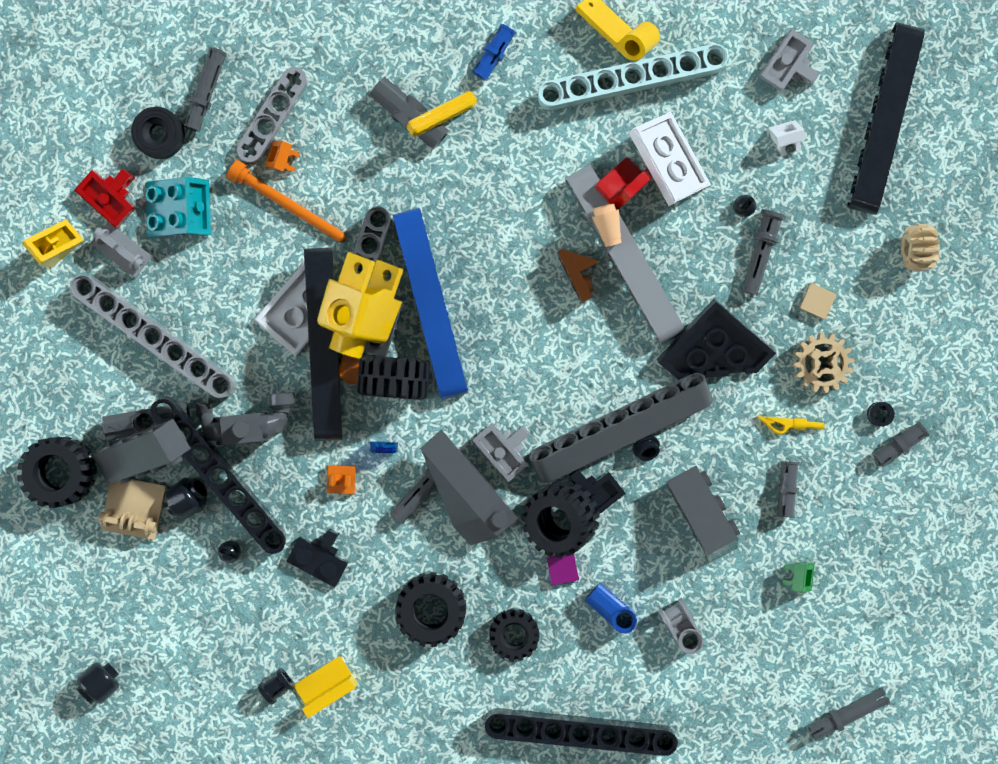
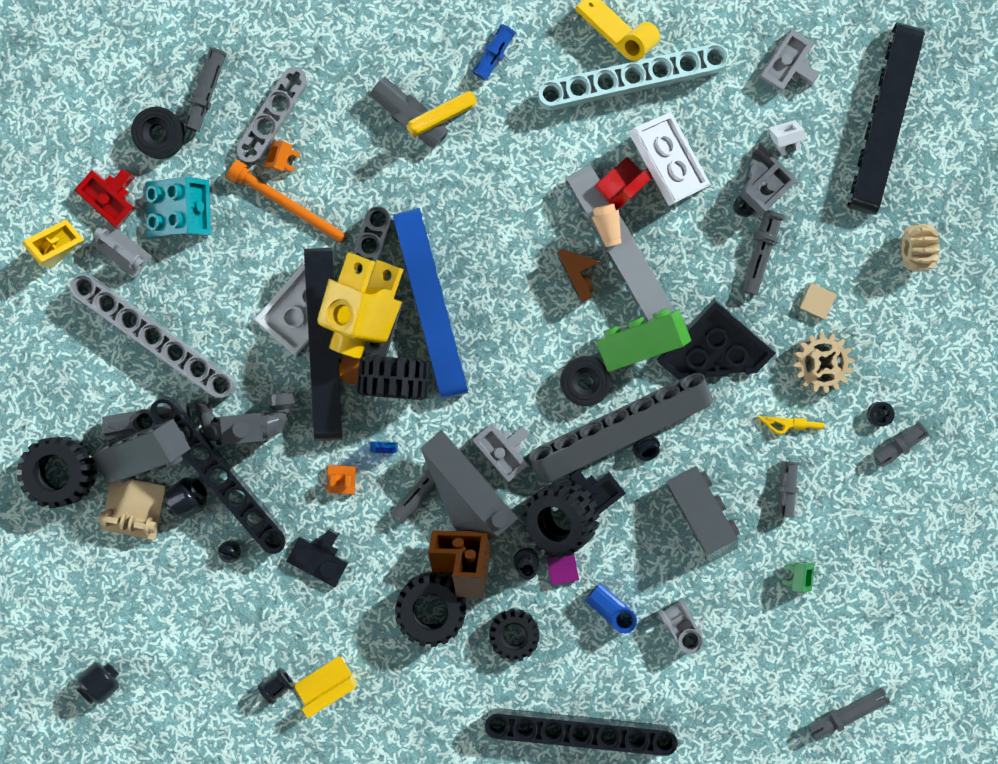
(463, 555): none -> reddish brown brick
(521, 559): none -> black pin
(600, 386): none -> black tyre
(643, 339): none -> bright green brick
(765, 180): none -> dark grey wing

